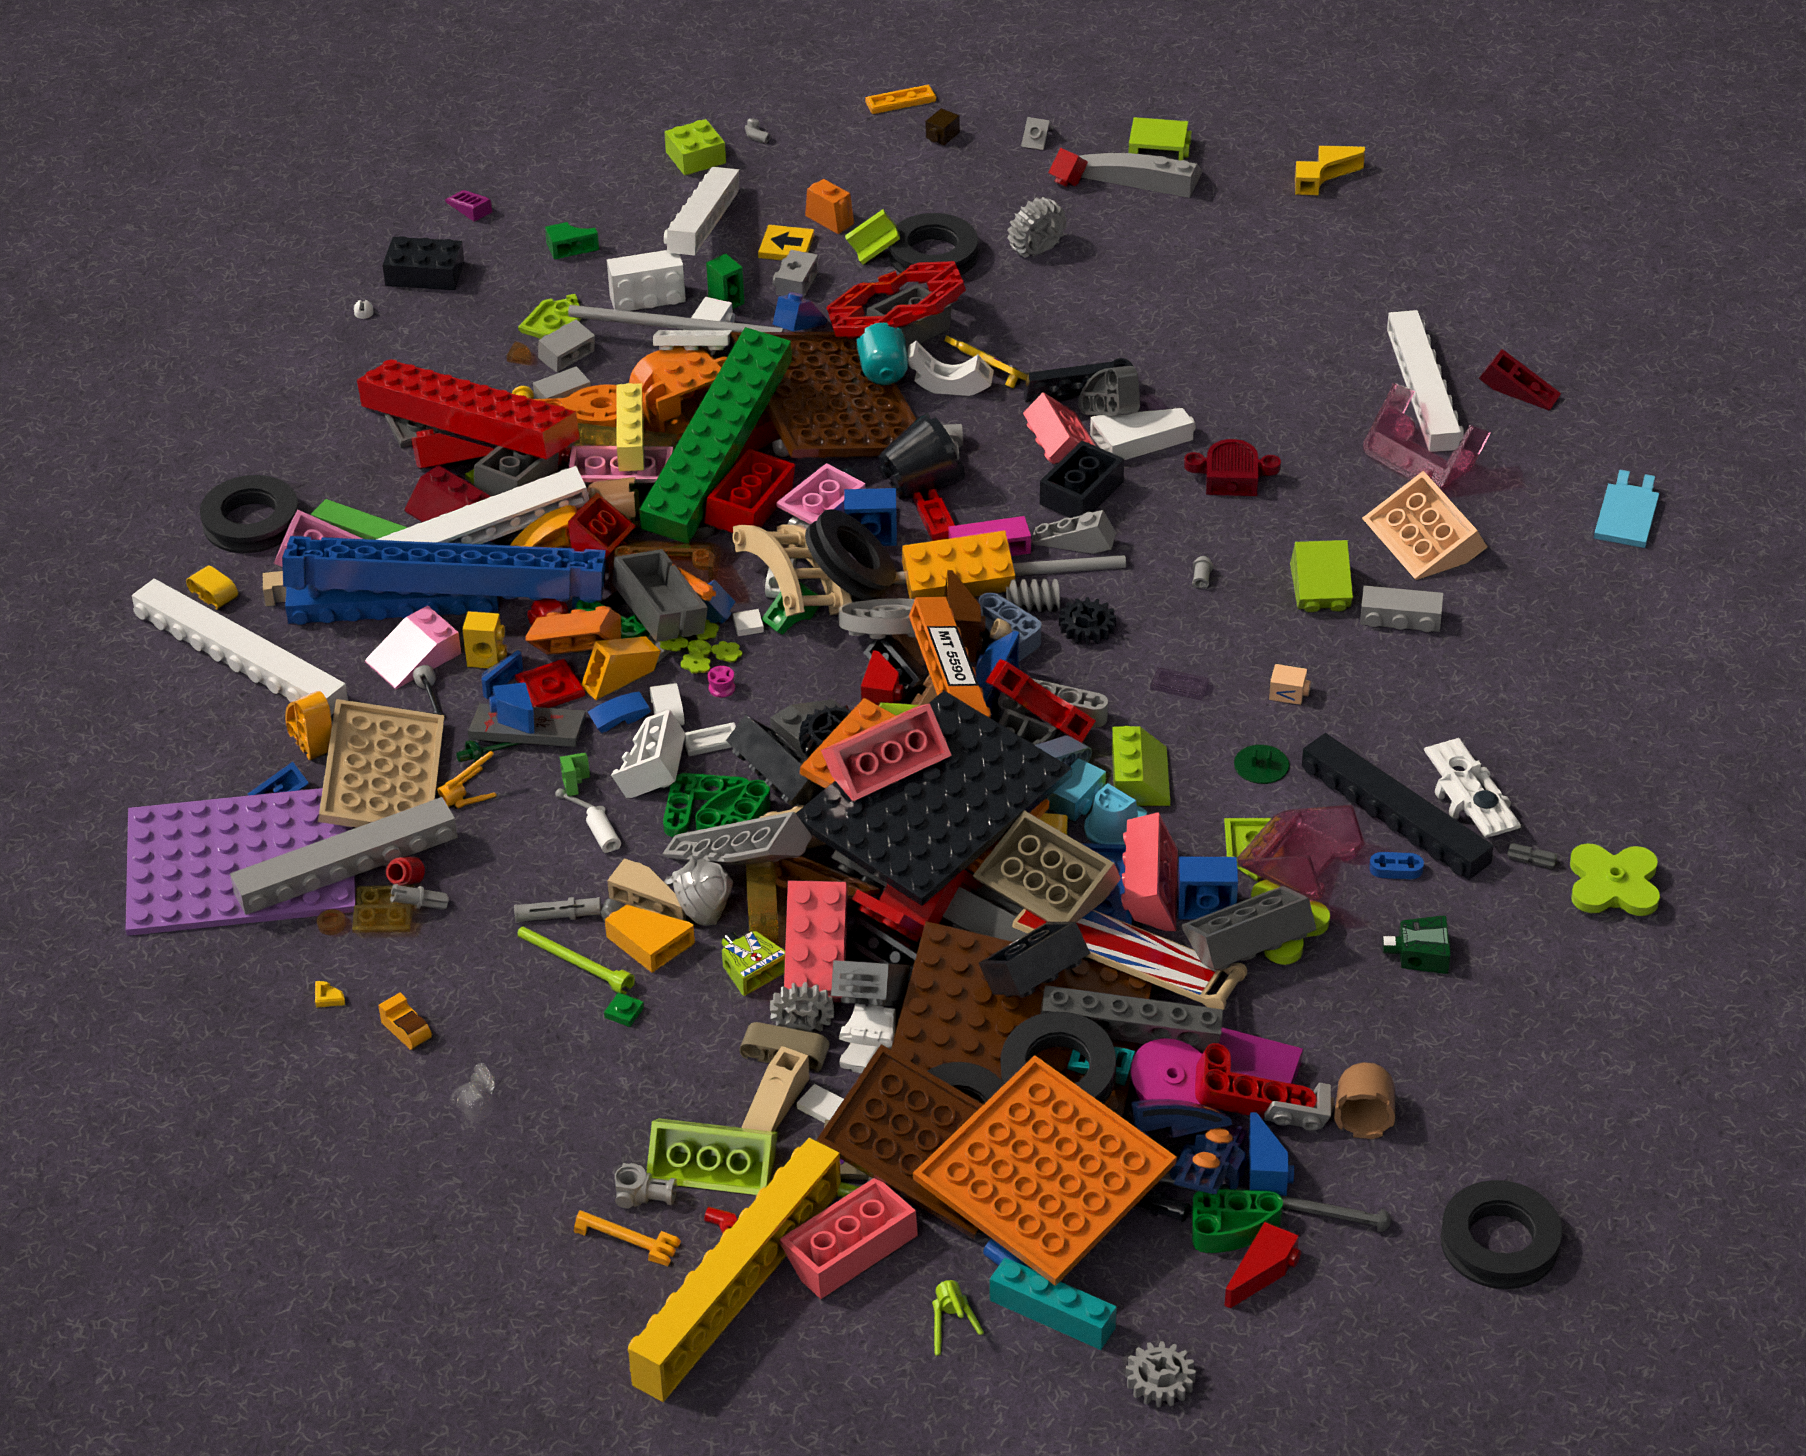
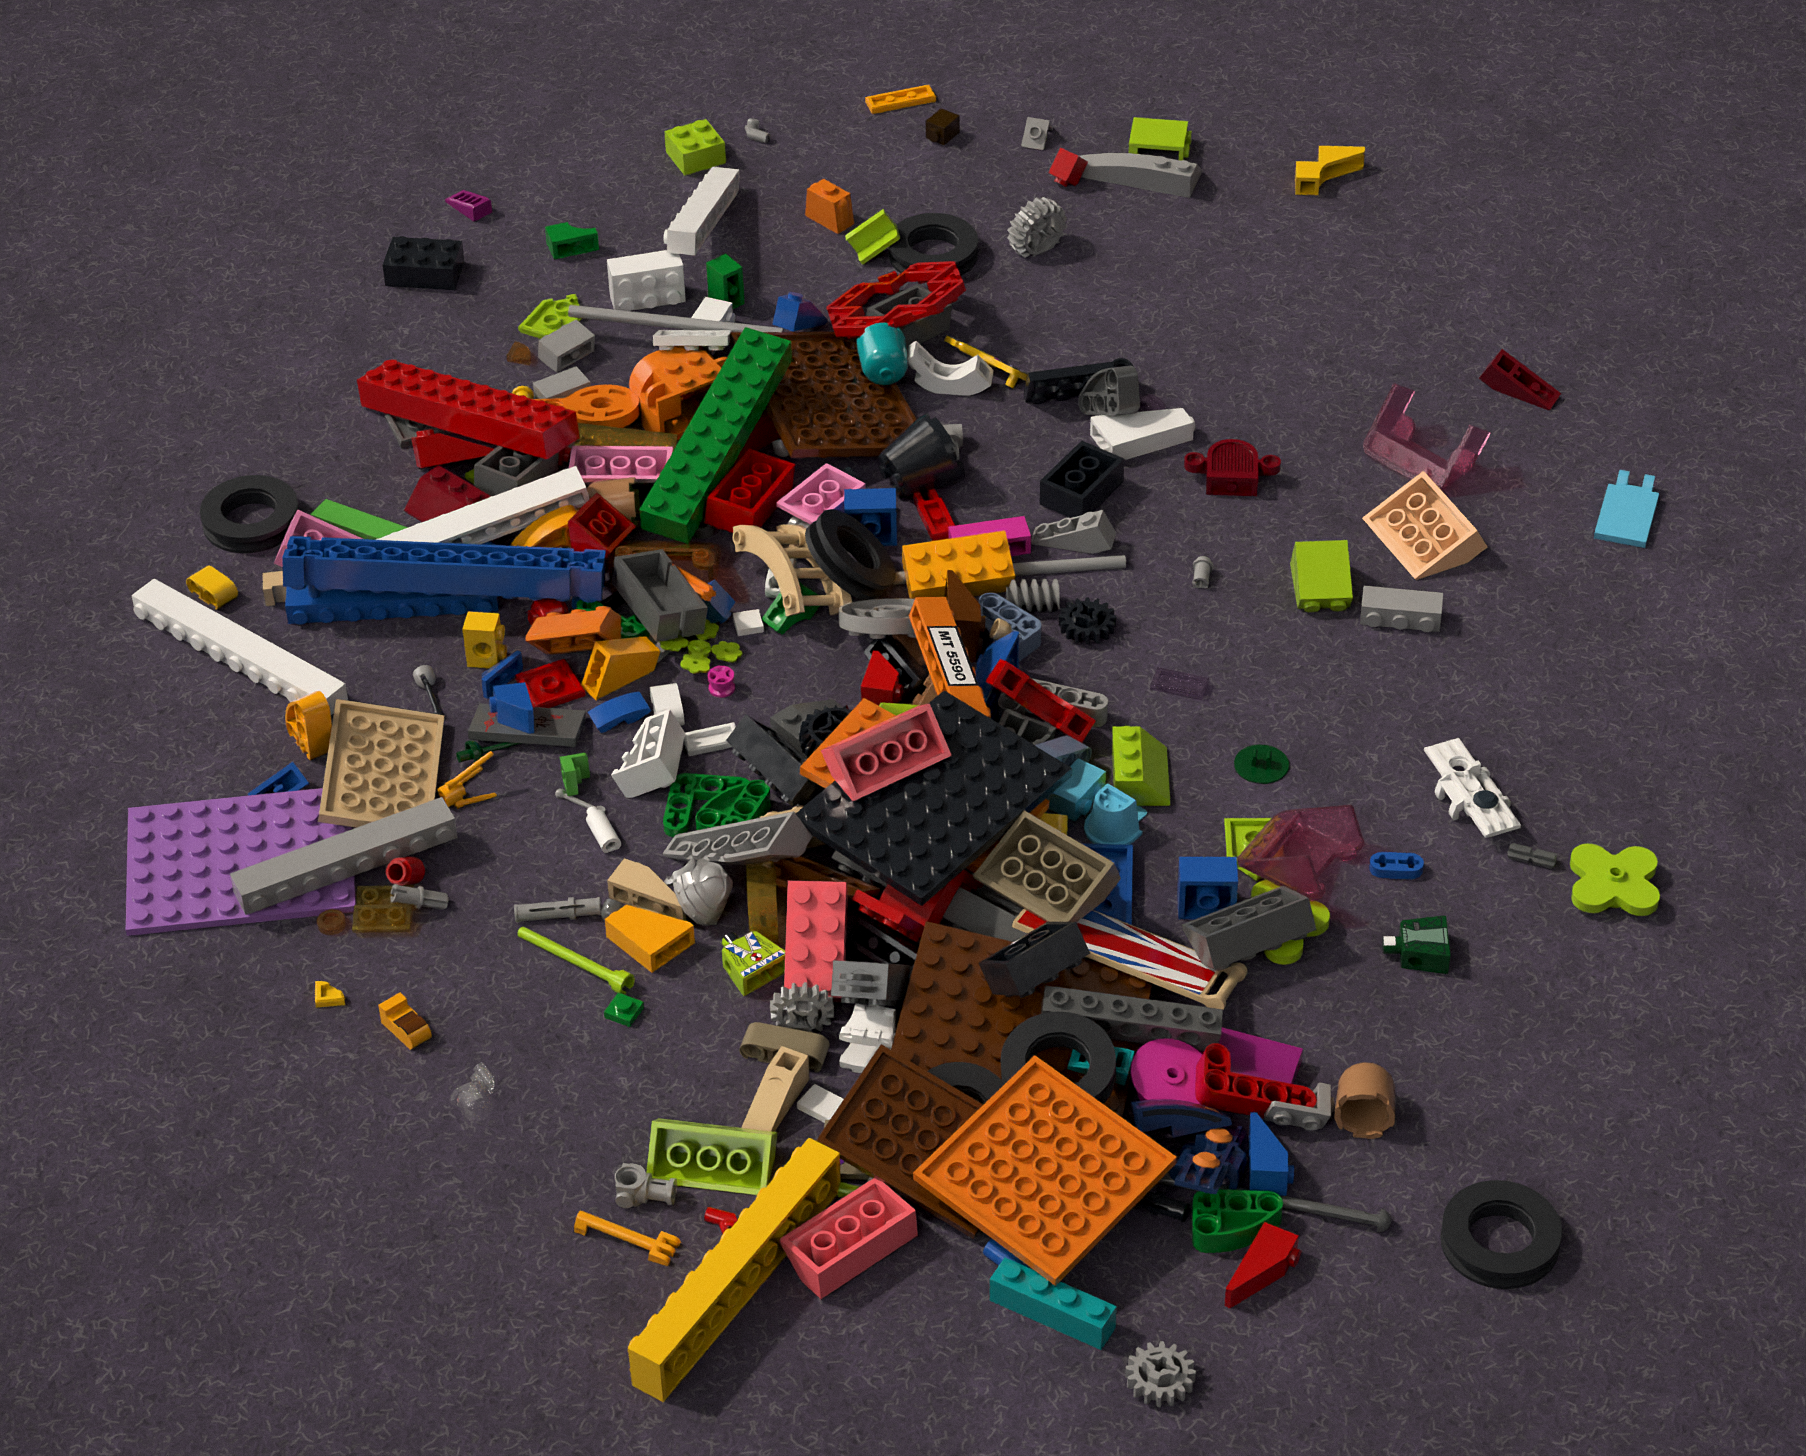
(368, 309): white hinge -> none
(415, 642): slope -> none
(630, 427): light yellow brick -> none
(782, 239): yellow tile -> none
(796, 273): light grey brick -> none
(951, 1301): lime plant -> none
(1056, 427): coral slope -> none
(1150, 872): coral slope -> none
(1289, 684): light nougat brick -> none
(1397, 806): black brick -> none
(1423, 376): white brick -> none

